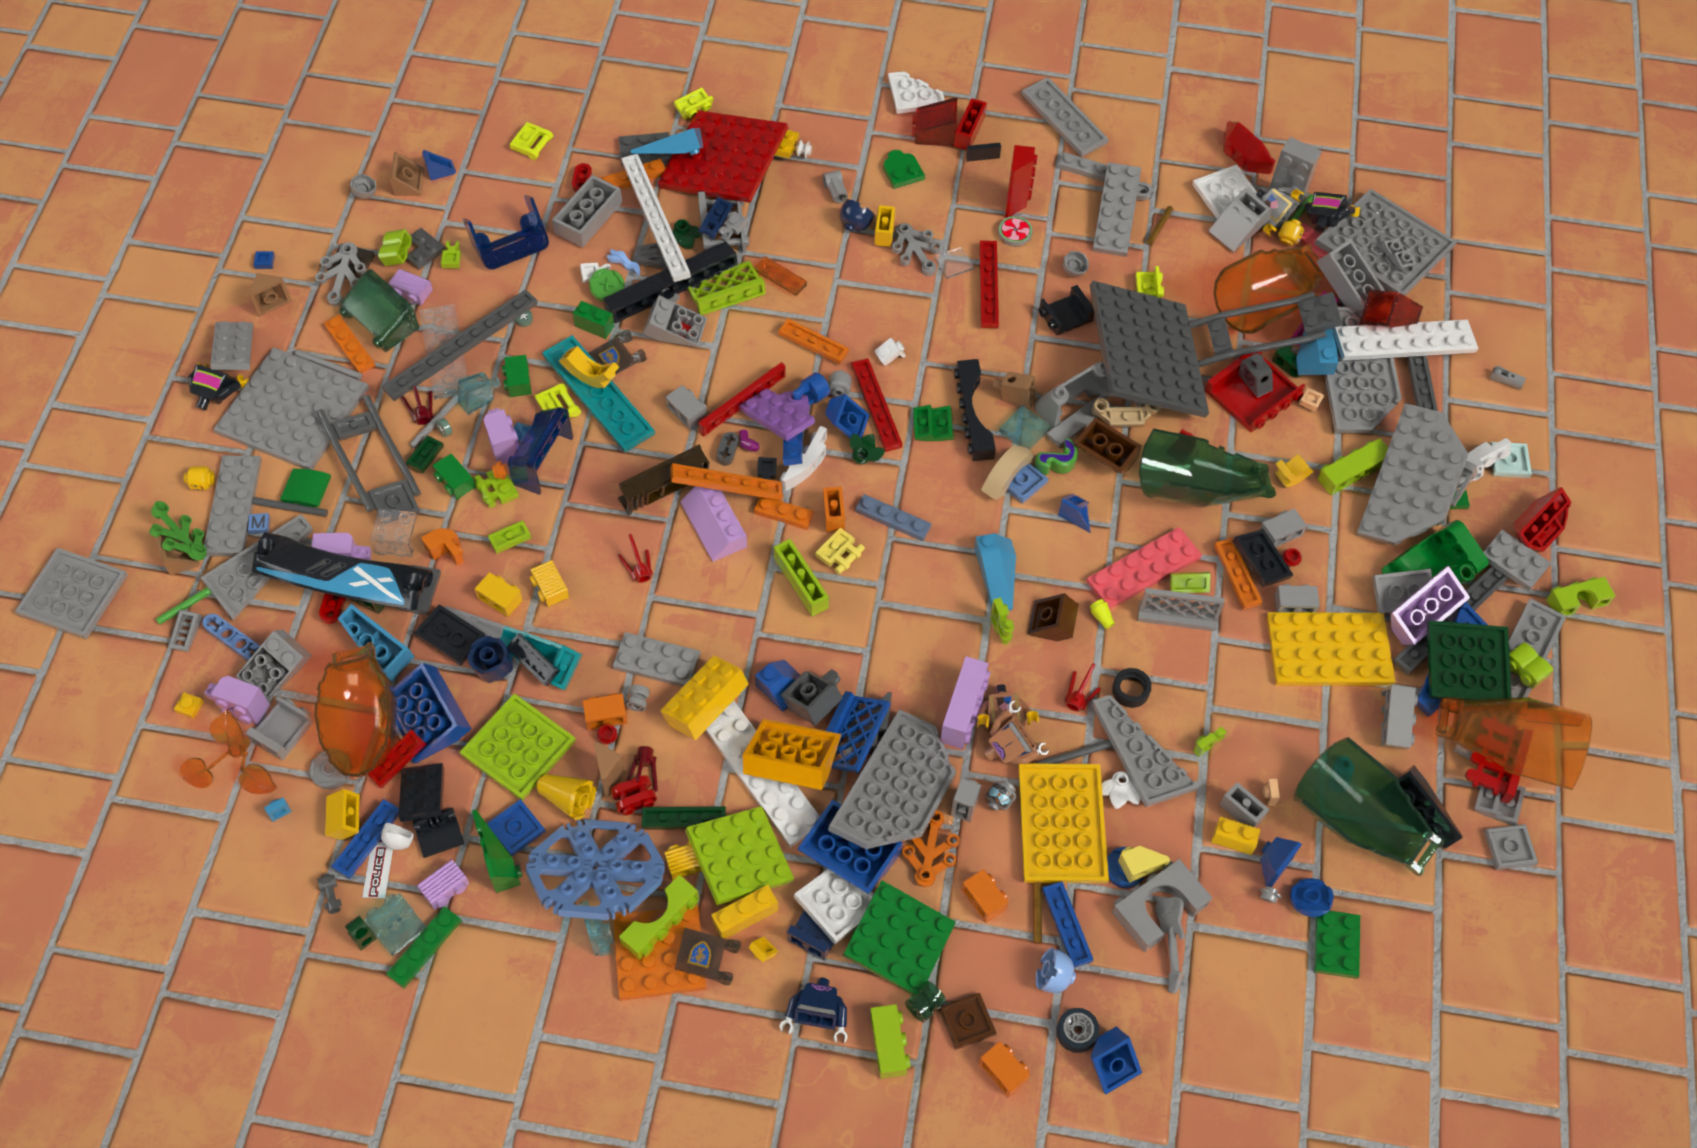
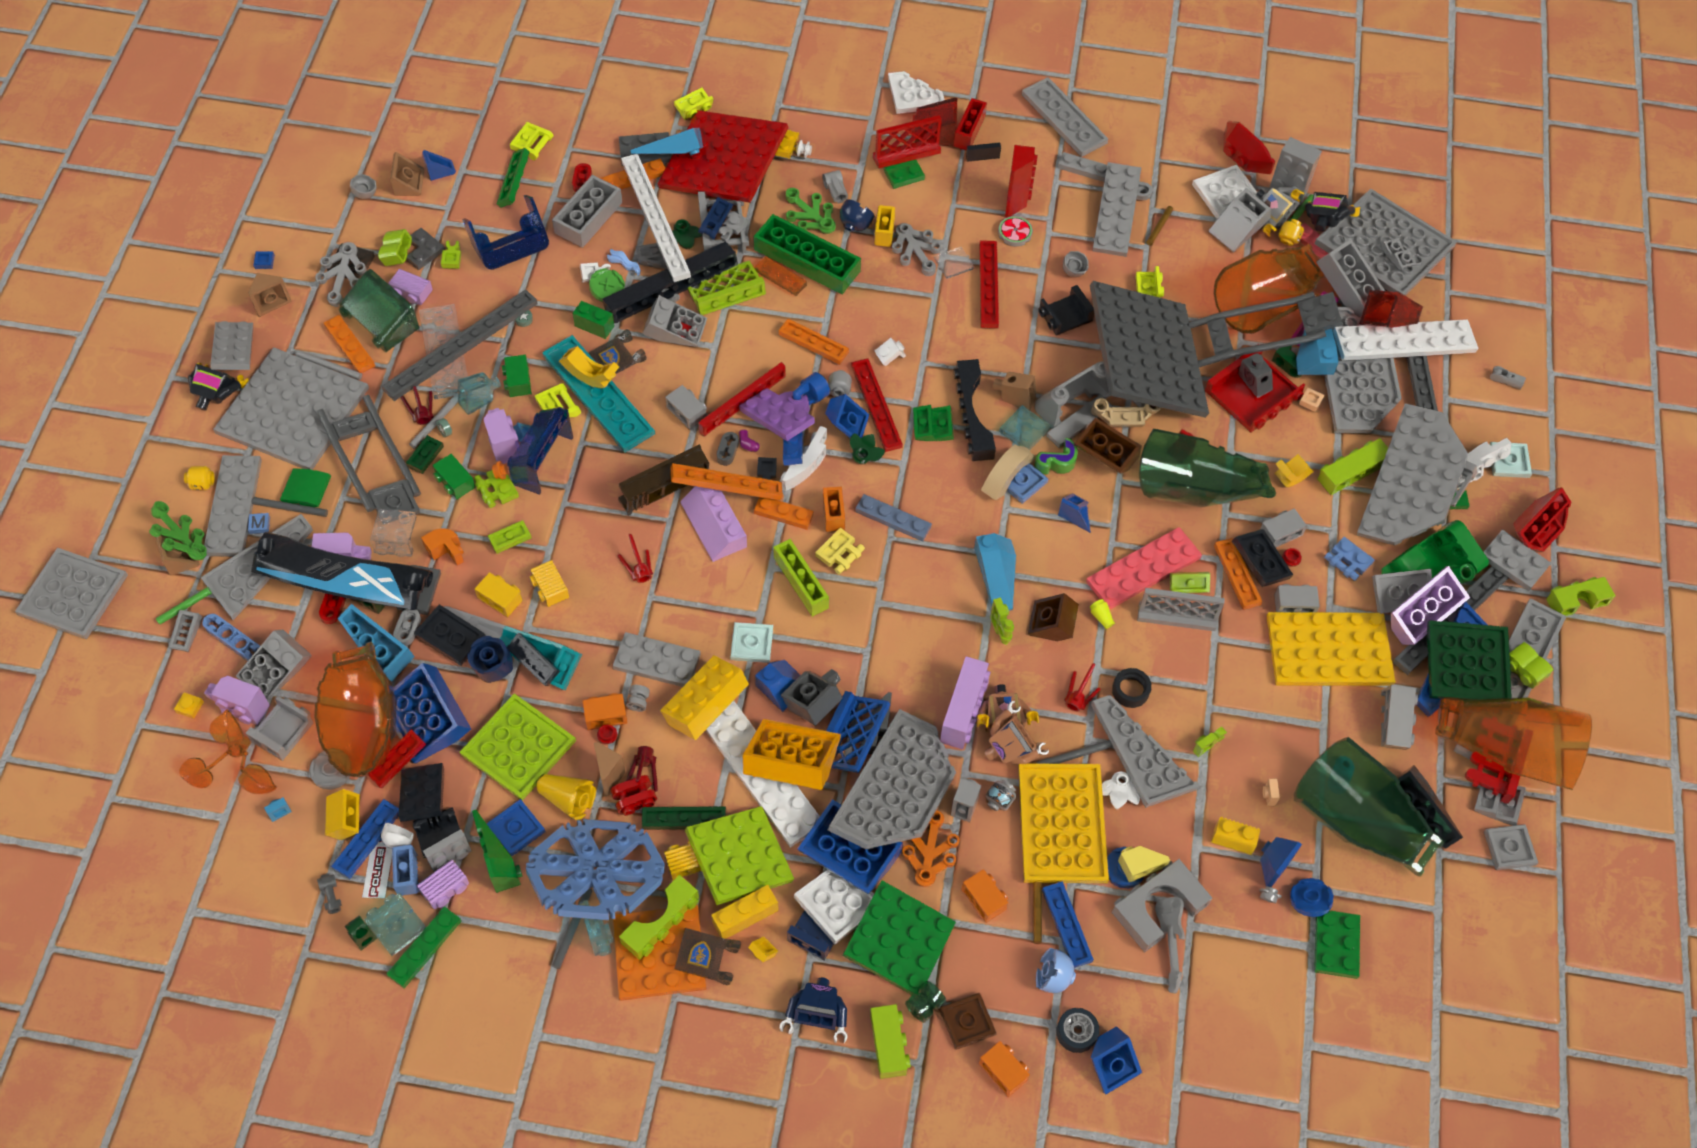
(405, 870): none -> medium blue brick
(407, 628): none -> light grey plate
(452, 847): none -> light grey plate
(513, 178): none -> green plate
(569, 934): none -> dark grey bar
(751, 642): none -> light aqua tile
(807, 254): none -> green brick
(825, 224): none -> bright green plant
(909, 151): none -> red fence
(1244, 806): light grey brick -> none
(1351, 555): none -> medium blue plate

